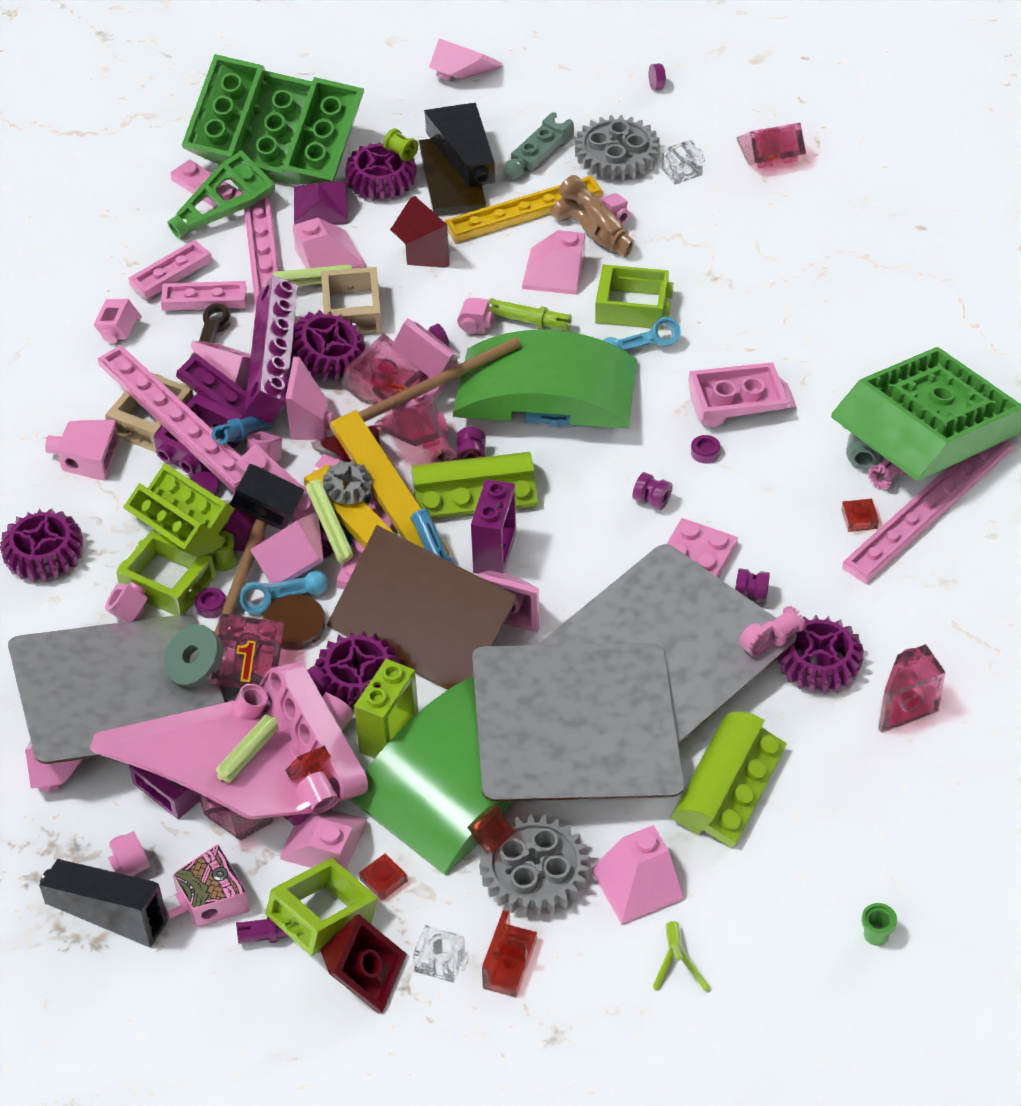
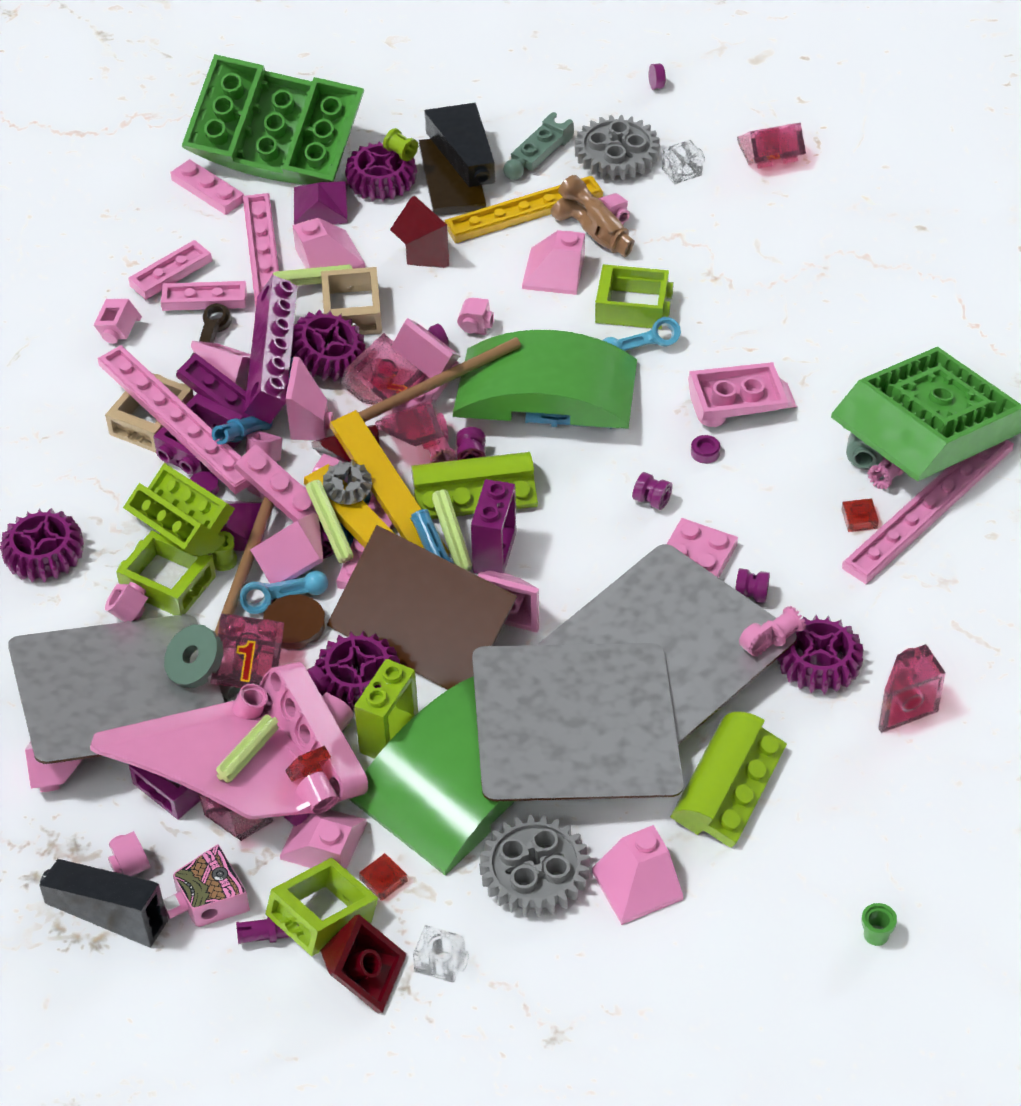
(86, 447): bright pink torso -> none
(210, 602): magenta tile -> none
(244, 174): bright green plate -> none
(266, 497): black panel -> none
(451, 529): none -> yellowish green axle
(459, 62): bright pink slope -> none
(490, 829): clear red plate -> none
(507, 957): clear red panel -> none
(539, 316): lime pin -> none
(675, 949): lime plant -> none

